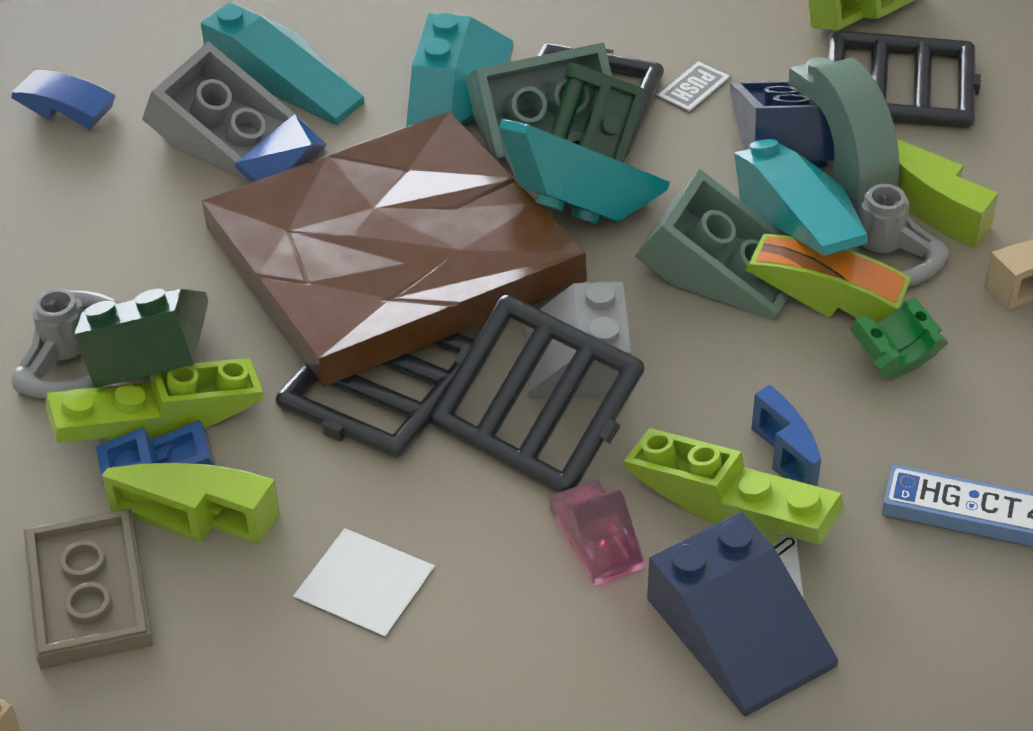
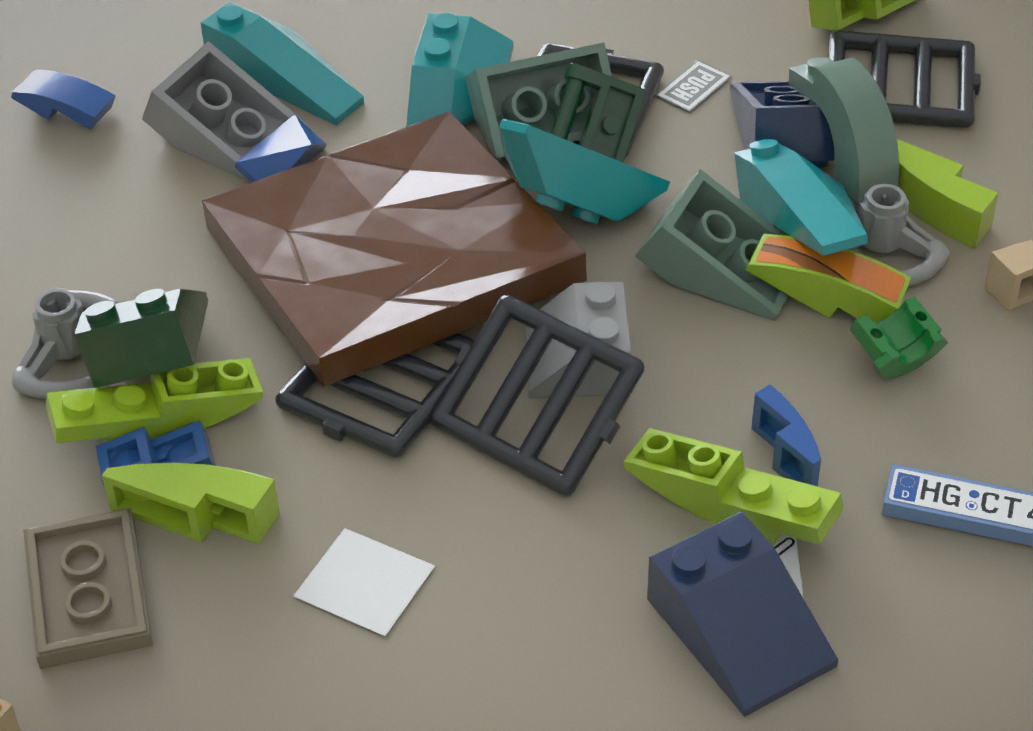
(598, 530): clear pink slope -> none

